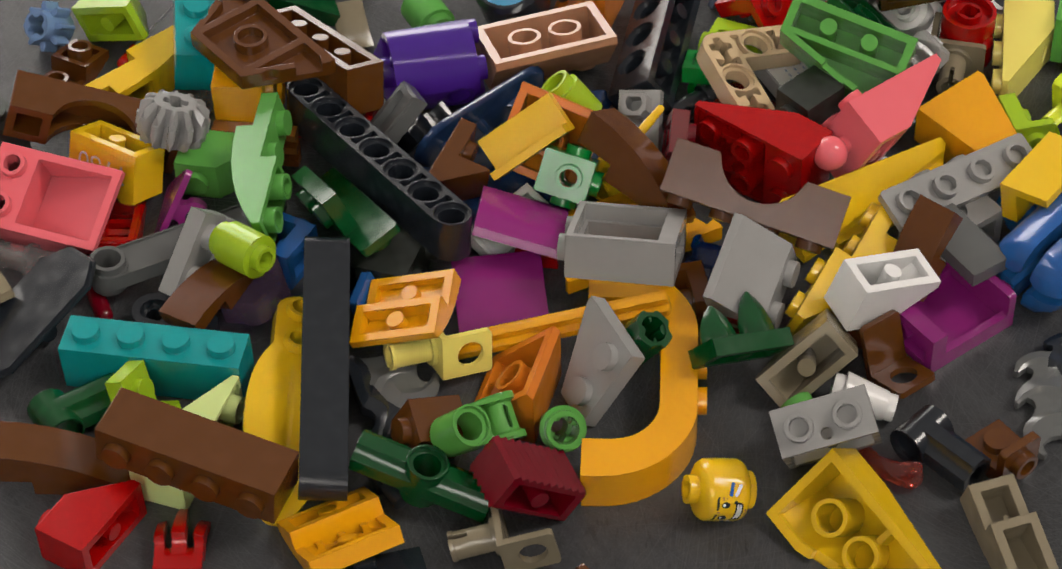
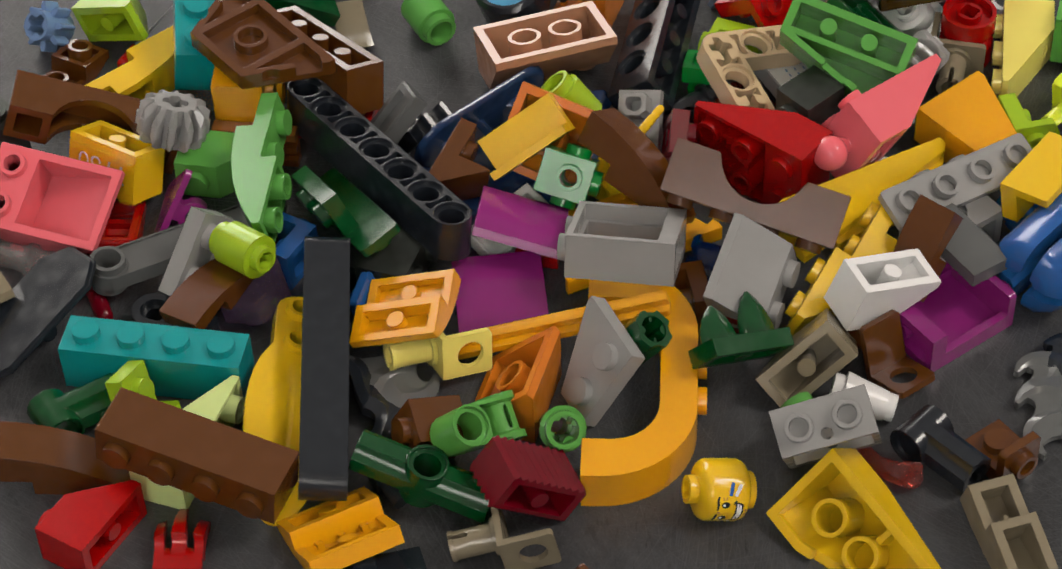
(436, 61): dark purple cylinder -> none

